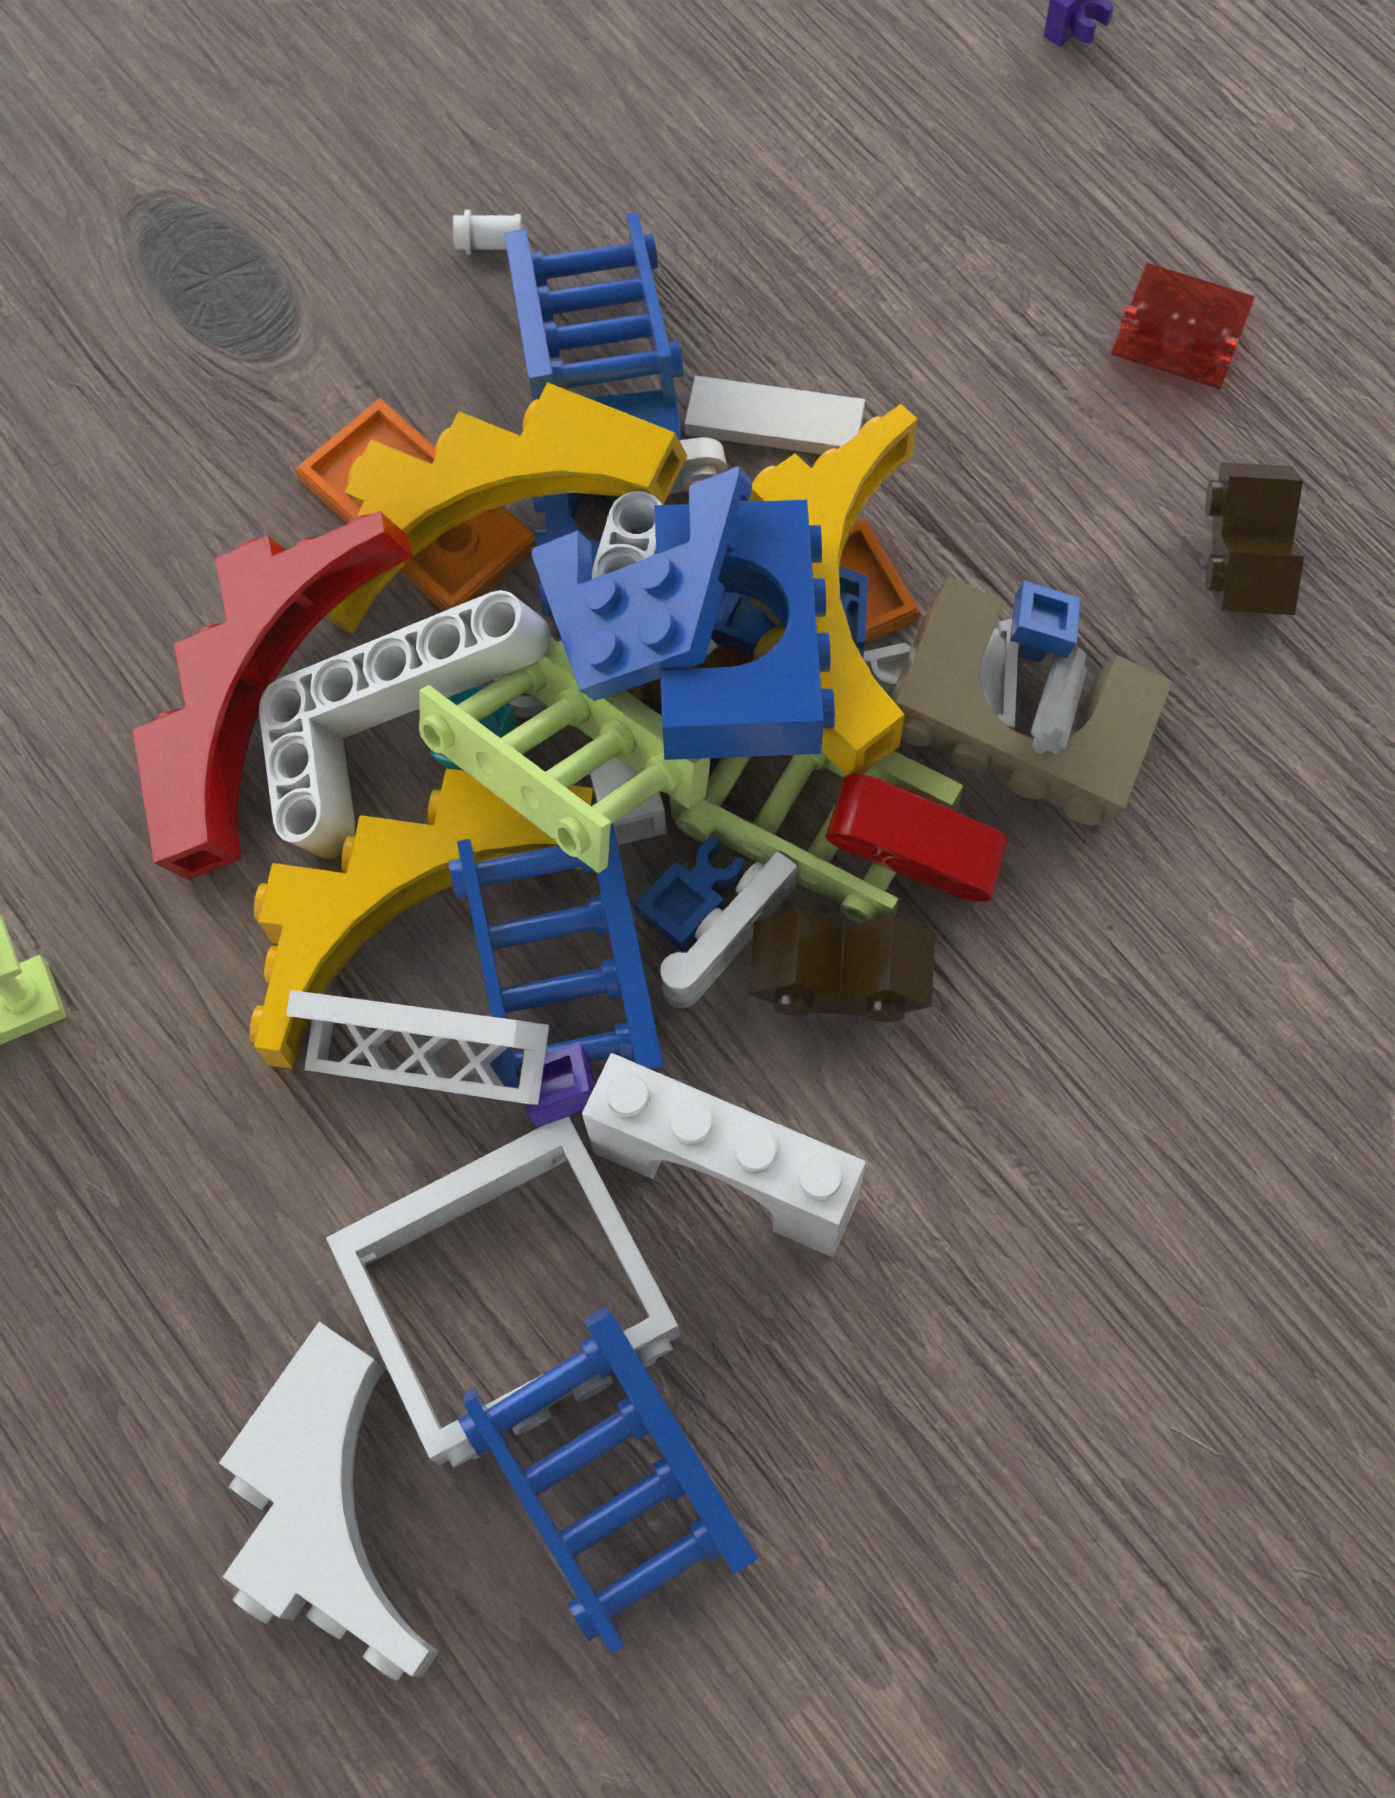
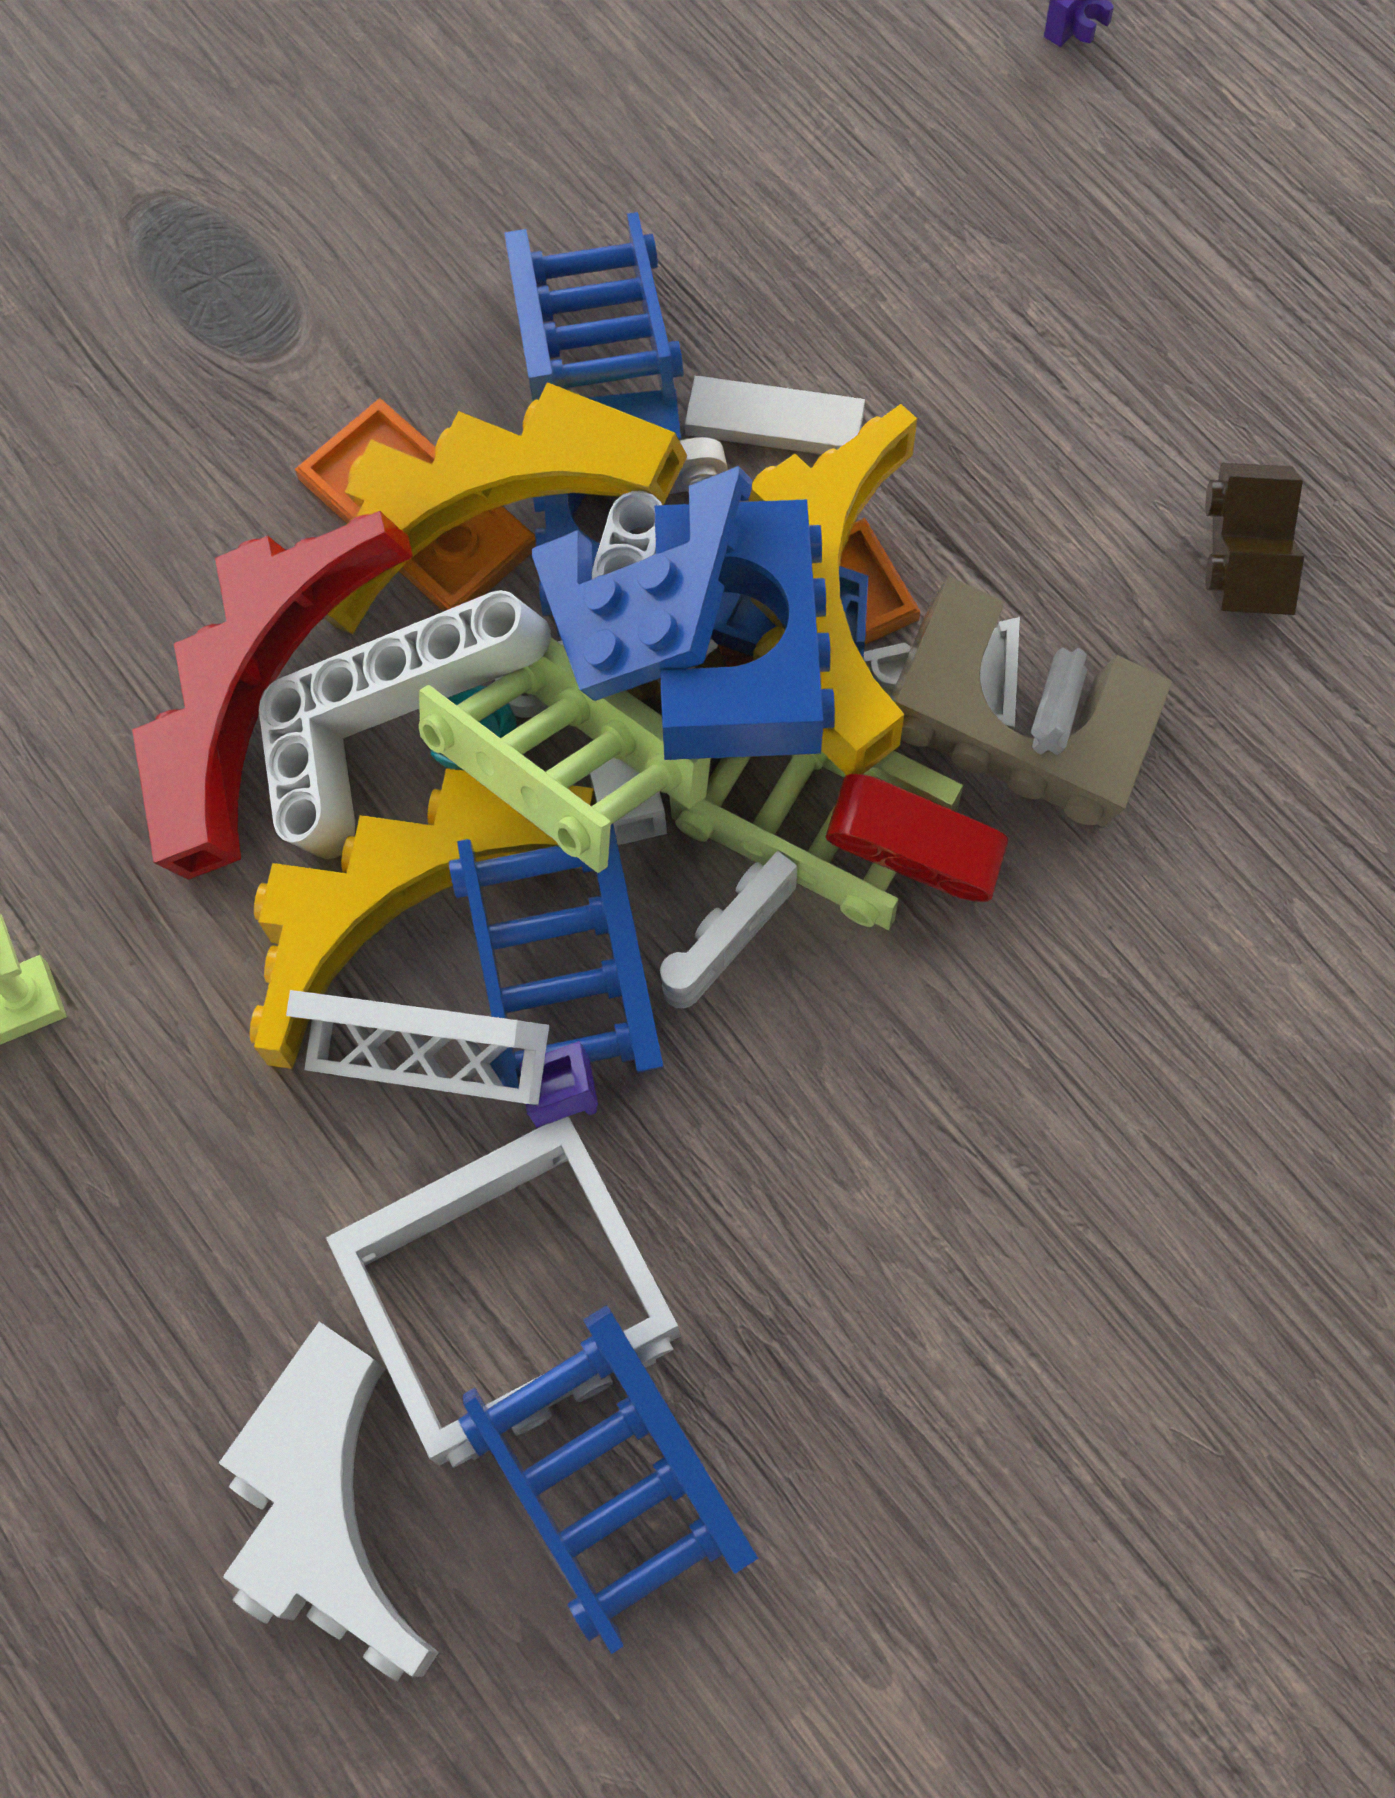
(483, 231): white pin -> none
(649, 1118): white arch -> none
(685, 897): blue plate -> none
(854, 970): dark brown brick -> none
(1044, 621): blue tile -> none
(1183, 325): clear red hinge -> none

